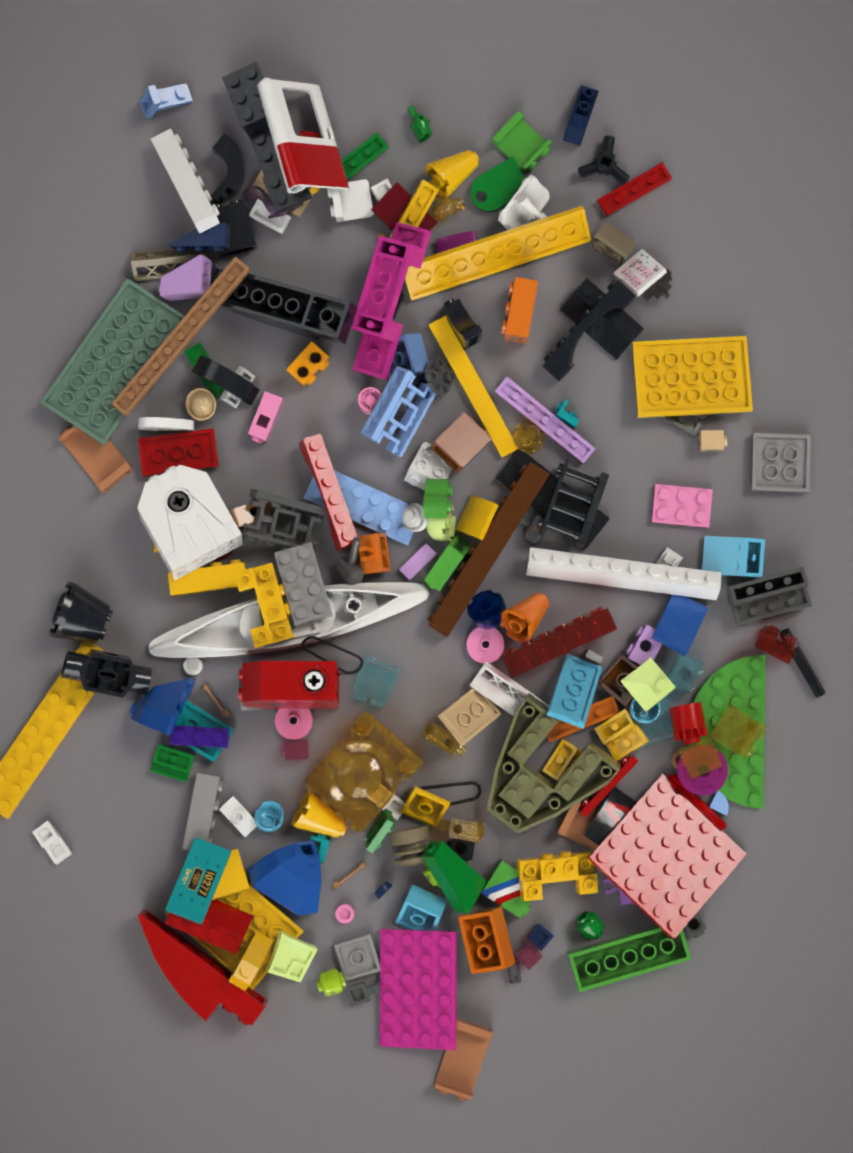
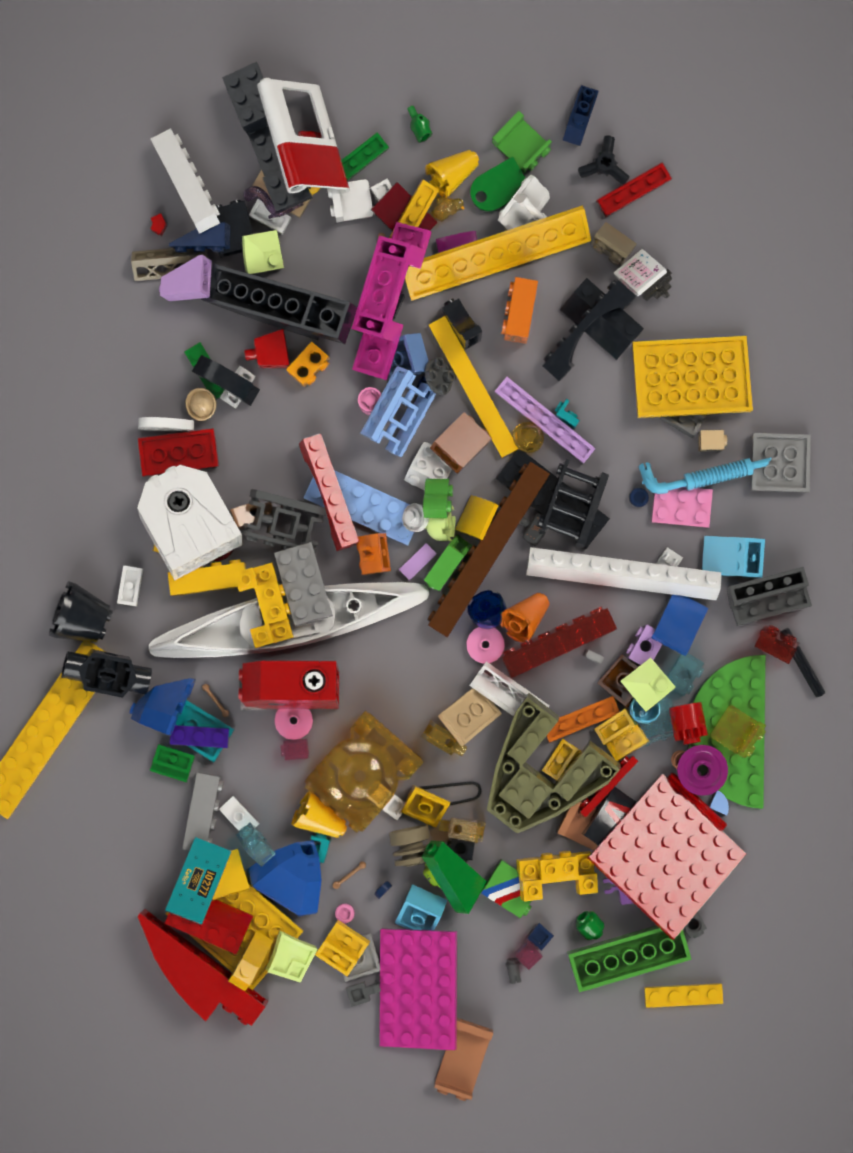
(52, 842): white slope -> none
(101, 462): nougat panel -> none
(109, 359): sand green plate -> none
(130, 586): none -> white plate
(159, 224): none -> red piece
(164, 98): bracket -> none
(181, 336): medium nougat plate -> none
(193, 666): white tile -> none
(234, 180): black arch -> none
(255, 844): none -> clear light blue brick
(262, 252): none -> yellowish green plate
(265, 417): bright pink brick -> none
(269, 816): medium azure hair -> none
(270, 351): none -> red torso
(331, 982): lime head -> none
(335, 646): black piece -> none
(342, 948): none -> yellow slope
(349, 567): dark grey piece -> none
(375, 682): clear light blue plate -> none
(381, 827): green plate -> none
(486, 940): orange brick -> none
(574, 691): medium azure tile -> none
(638, 497): none -> dark blue tile
(683, 995): none -> yellow plate
(700, 757): clear yellow piece -> none
(704, 477): none -> medium azure piece

